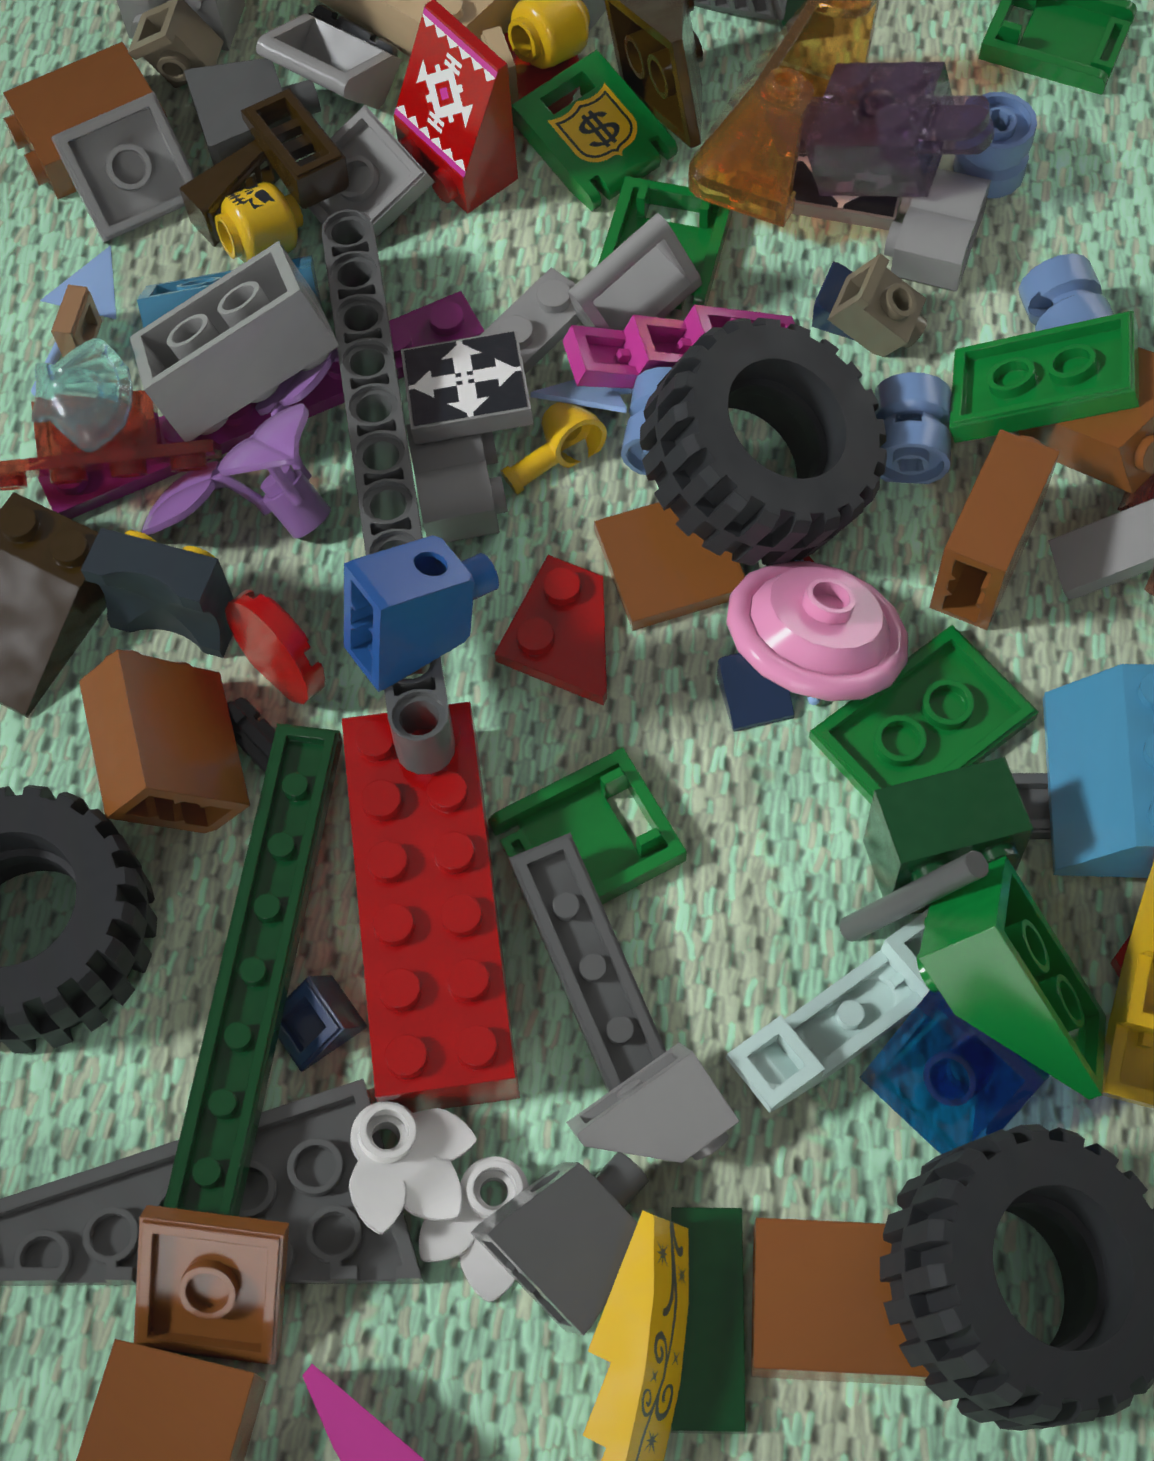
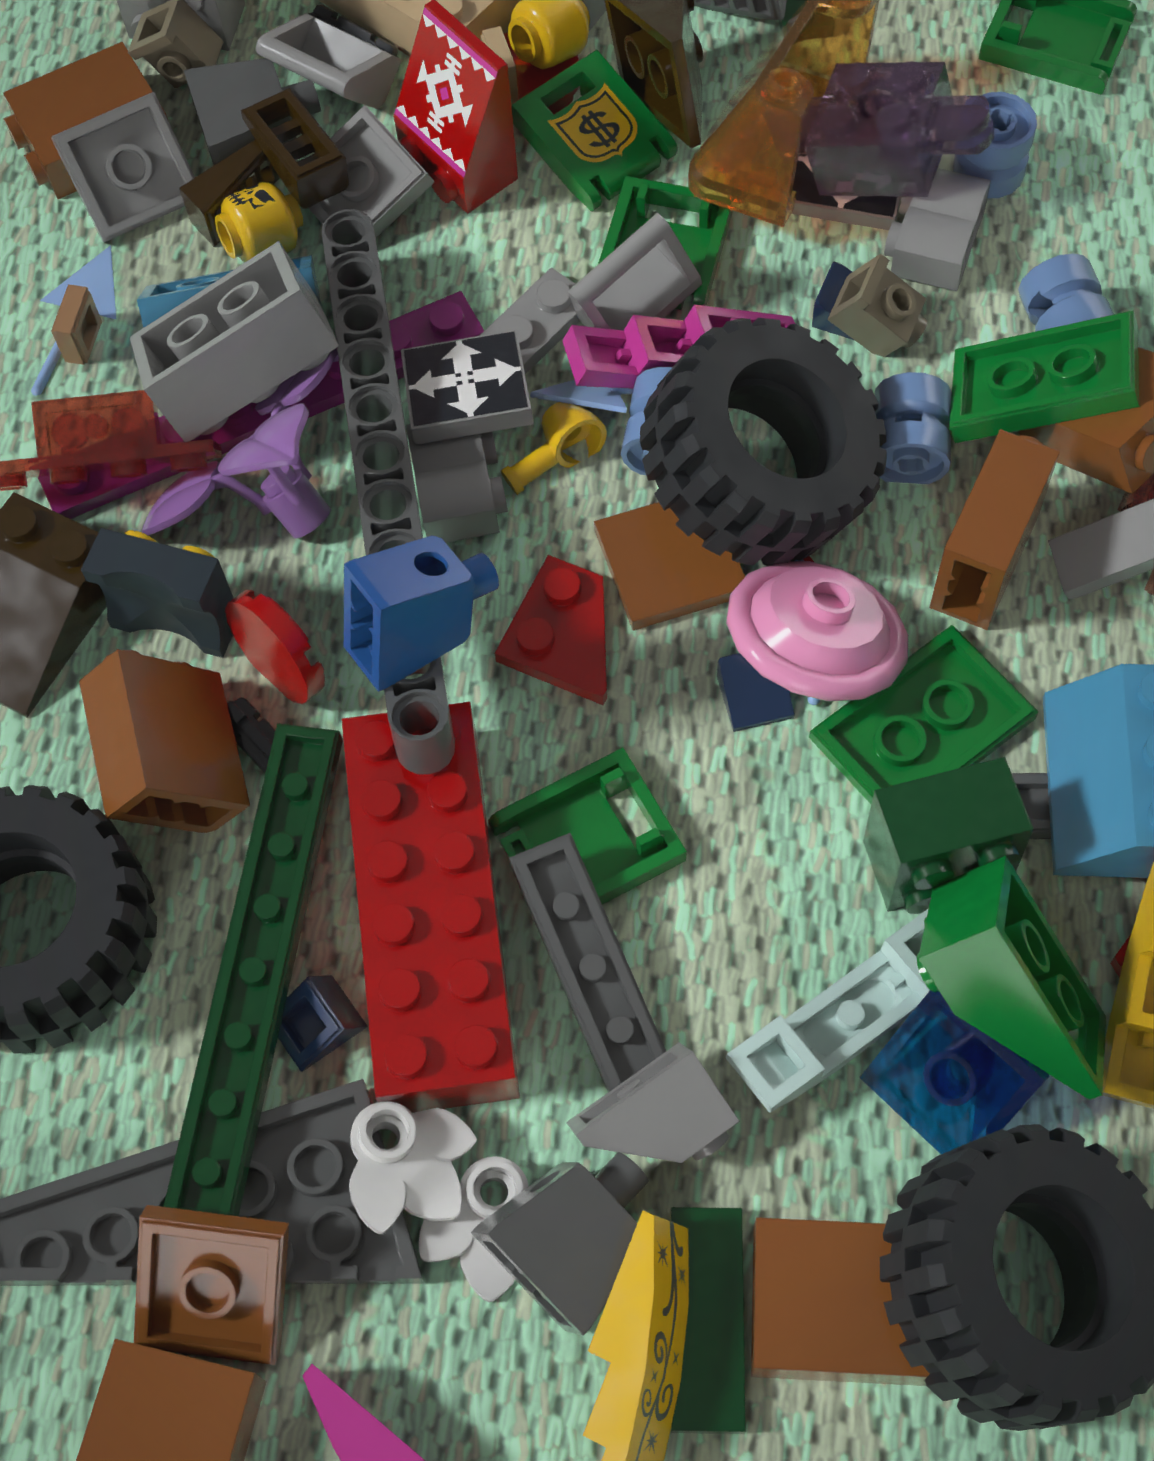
(85, 394): clear light blue animal -> none
(914, 896): dark grey bar -> none

